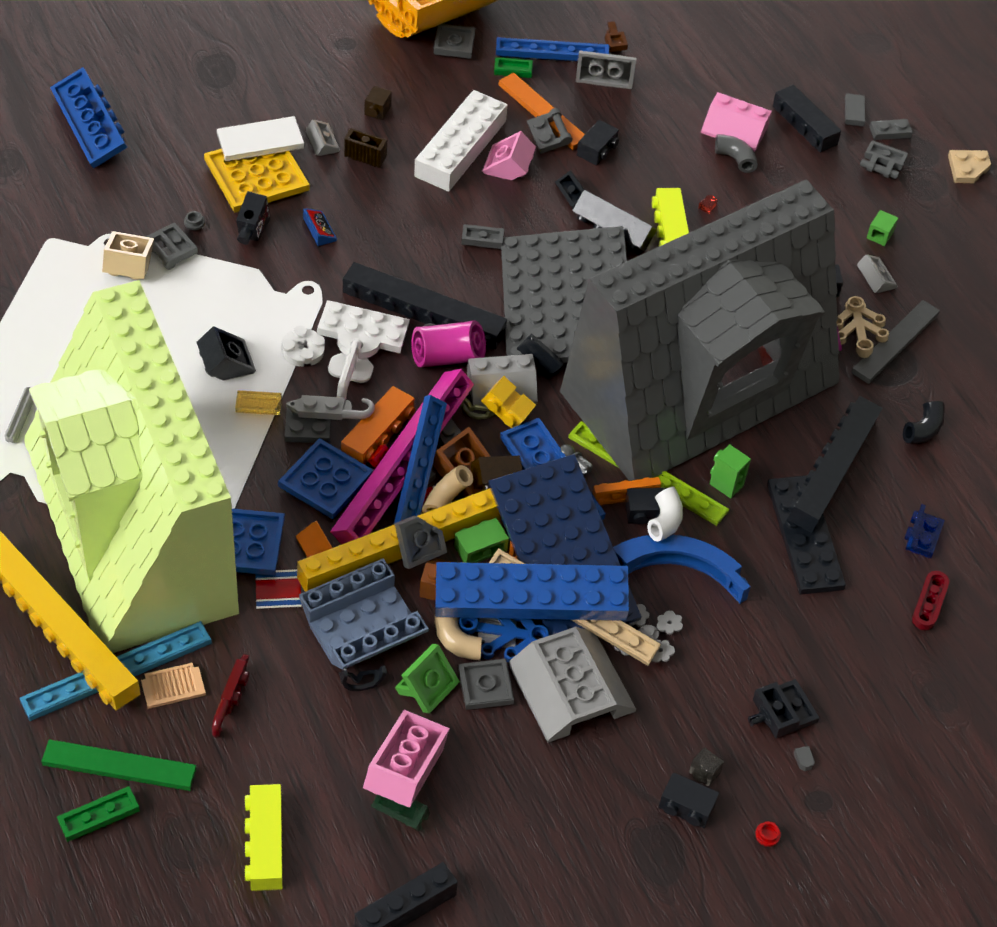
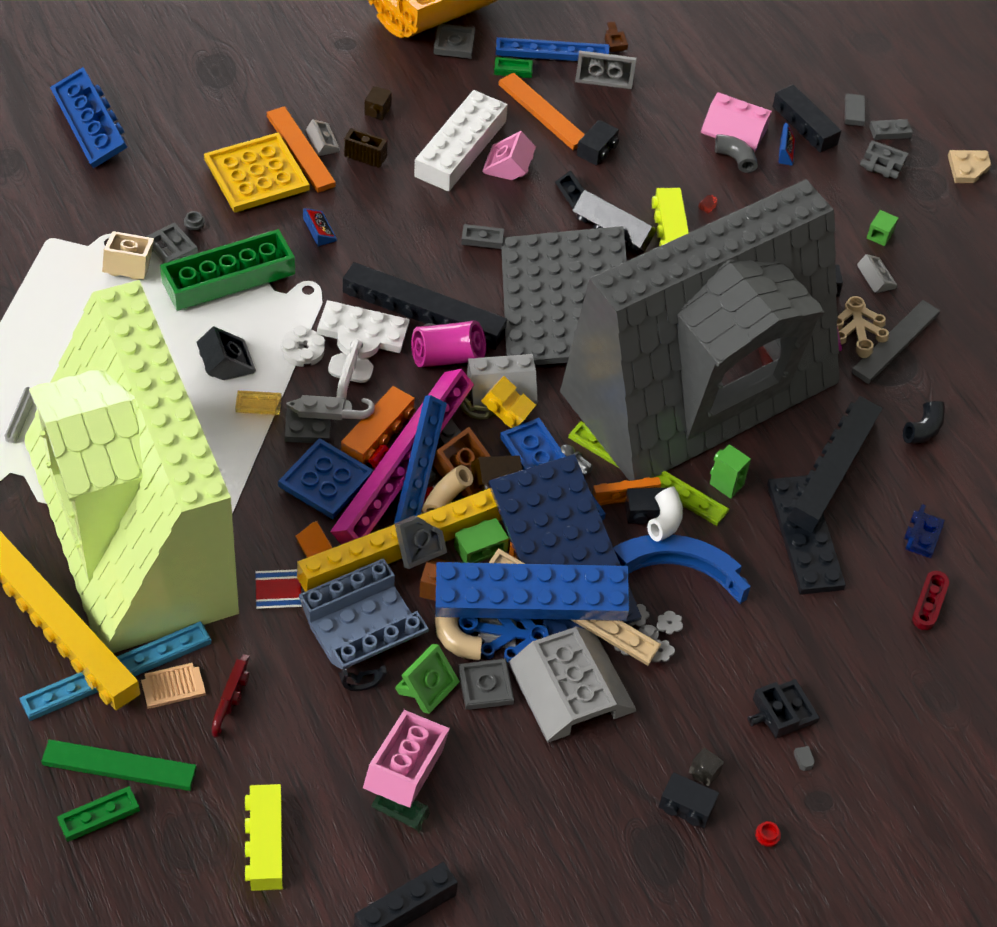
(227, 269): none -> green brick
(252, 217): black torso -> none
(257, 540): blue plate -> none
(260, 138): white tile -> none
(301, 149): none -> orange tile
(543, 133): dark grey plate -> none
(543, 357): black slope -> none
(787, 146): none -> blue slope

